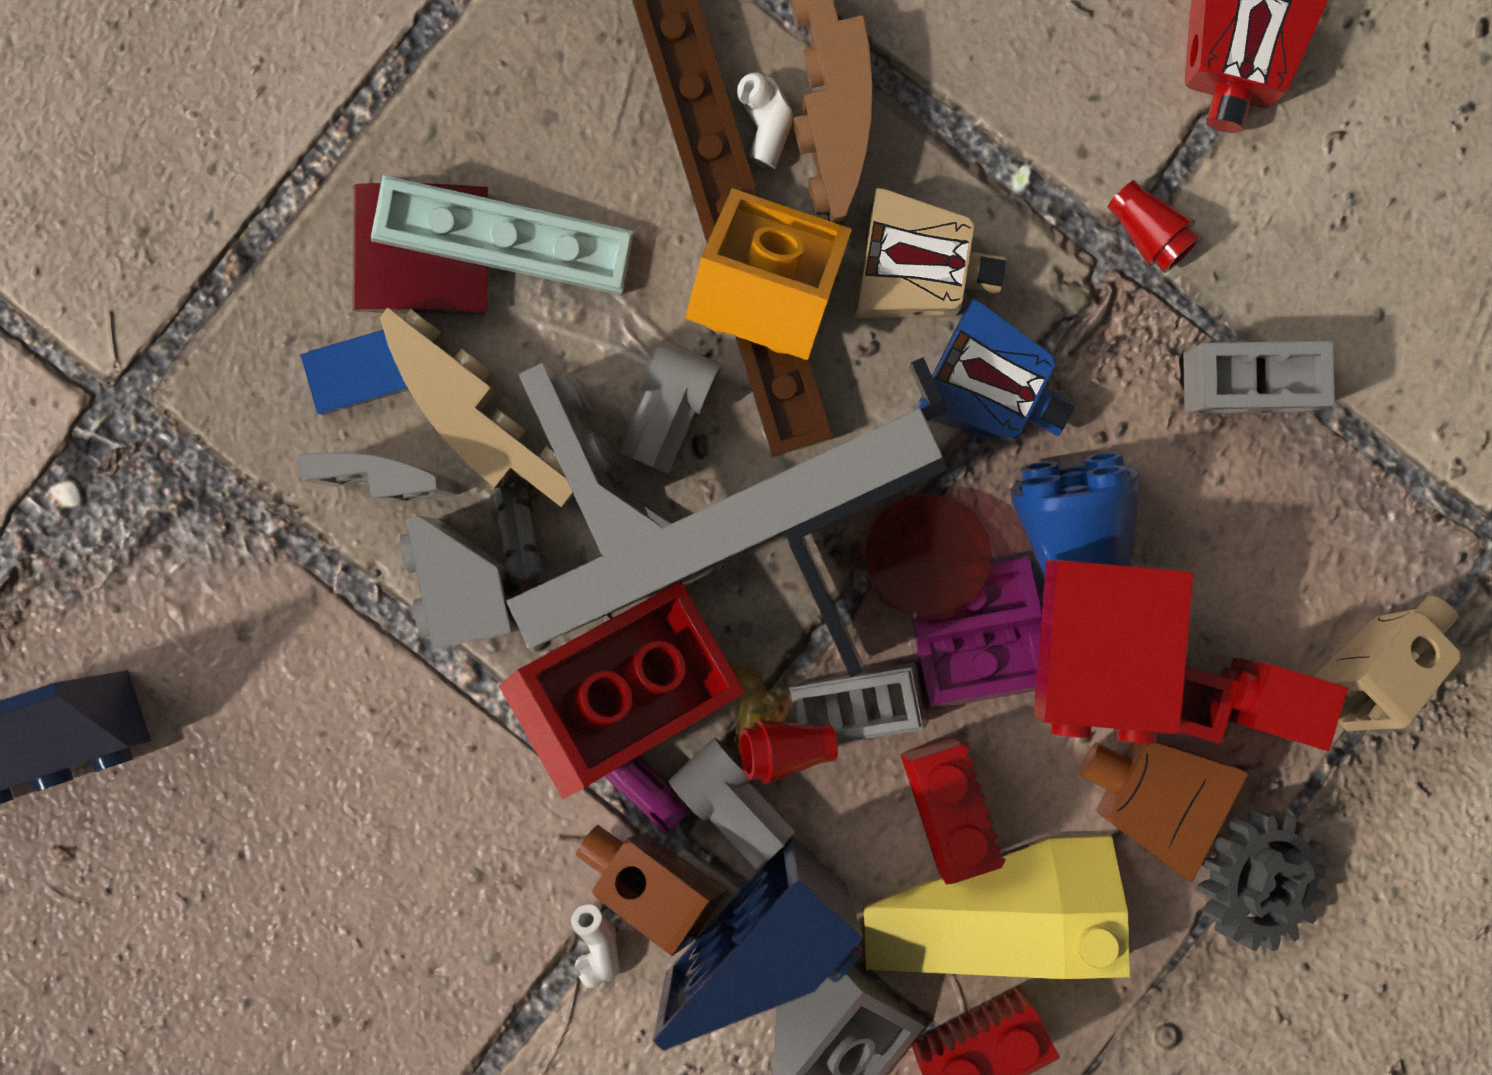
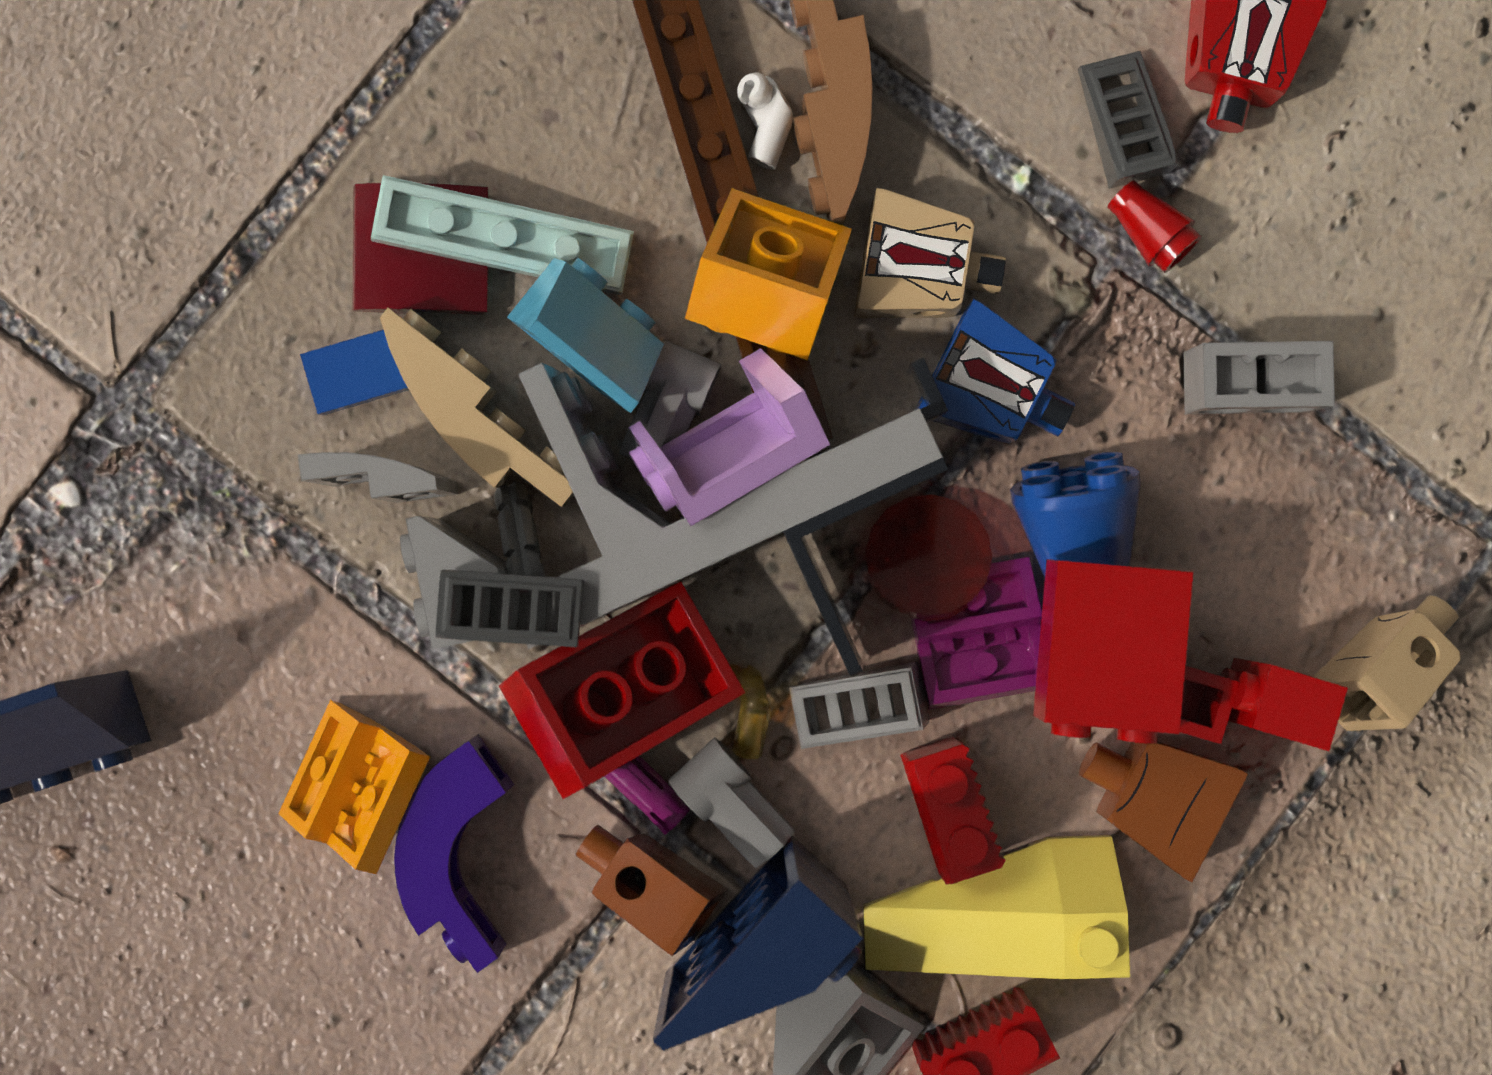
(353, 786): none -> light orange slope
(429, 851): none -> dark purple arch
(451, 600): none -> dark grey slope
(589, 331): none -> medium azure slope
(601, 939): white arm -> none
(733, 448): none -> lavender panel
(782, 748): red cone -> none
(1155, 131): none -> dark grey slope
(1263, 879): dark grey gear -> none

